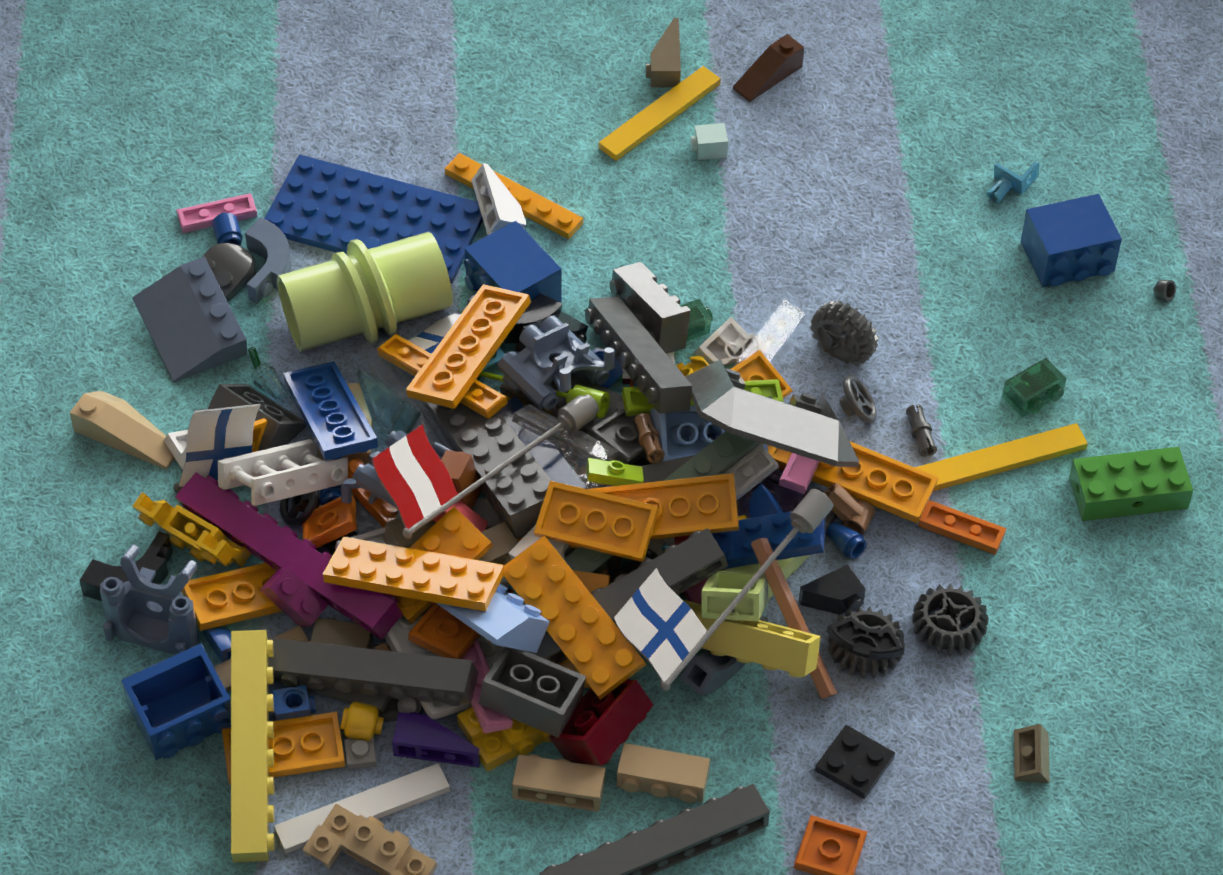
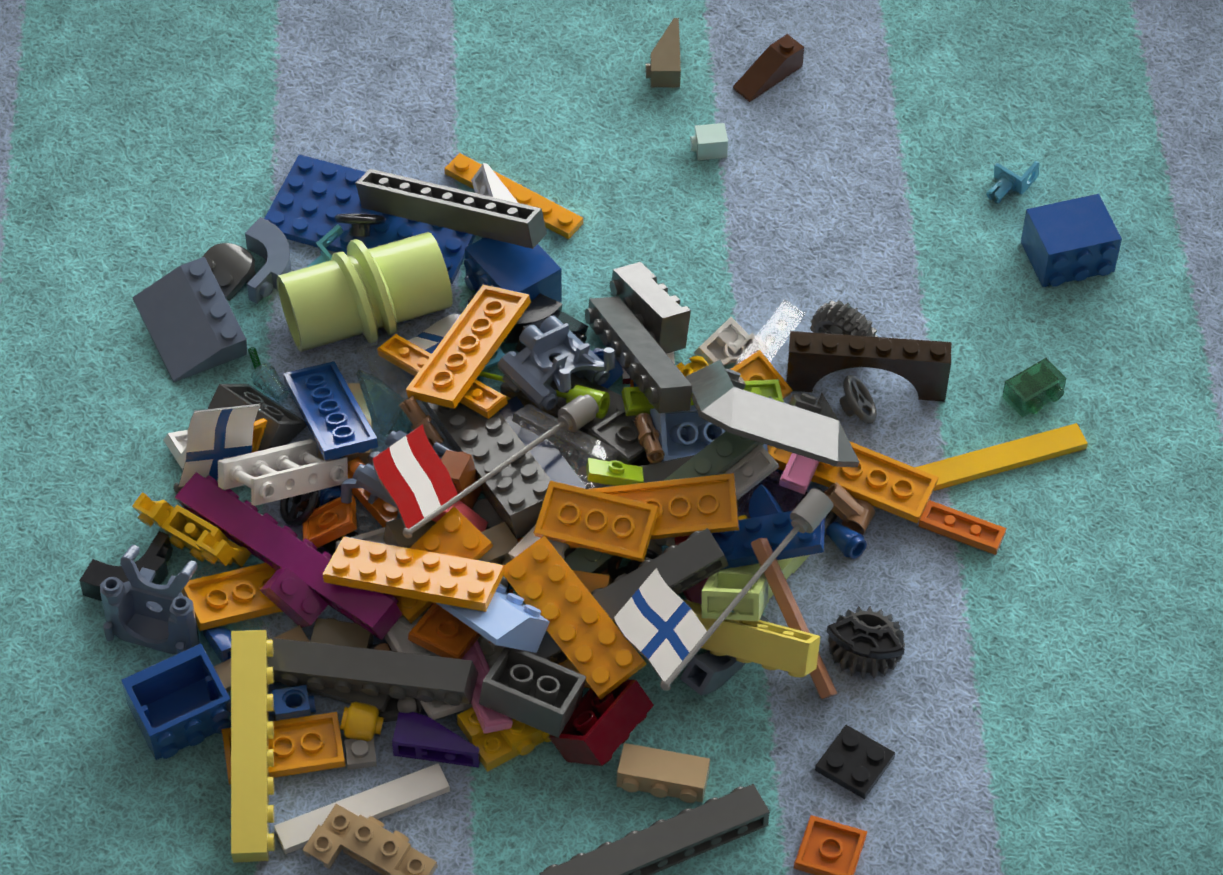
(121, 427): tan wedge -> none
(202, 215): bright pink tile -> none
(227, 229): blue brick -> none
(324, 242): none -> medium azure bracket
(360, 222): none -> black piece
(418, 417): none -> medium nougat pin
(451, 208): none -> dark grey brick
(558, 782): tan brick -> none
(659, 113): yellow tile -> none
(700, 319): clear green brick -> none
(834, 592): black slope -> none
(920, 362): none -> dark brown arch
(921, 430): dark grey pin -> none
(955, 612): dark grey gear -> none
(1031, 754): dark tan slope -> none
(1130, 483): bright green brick -> none
(1165, 290): dark grey hinge -> none

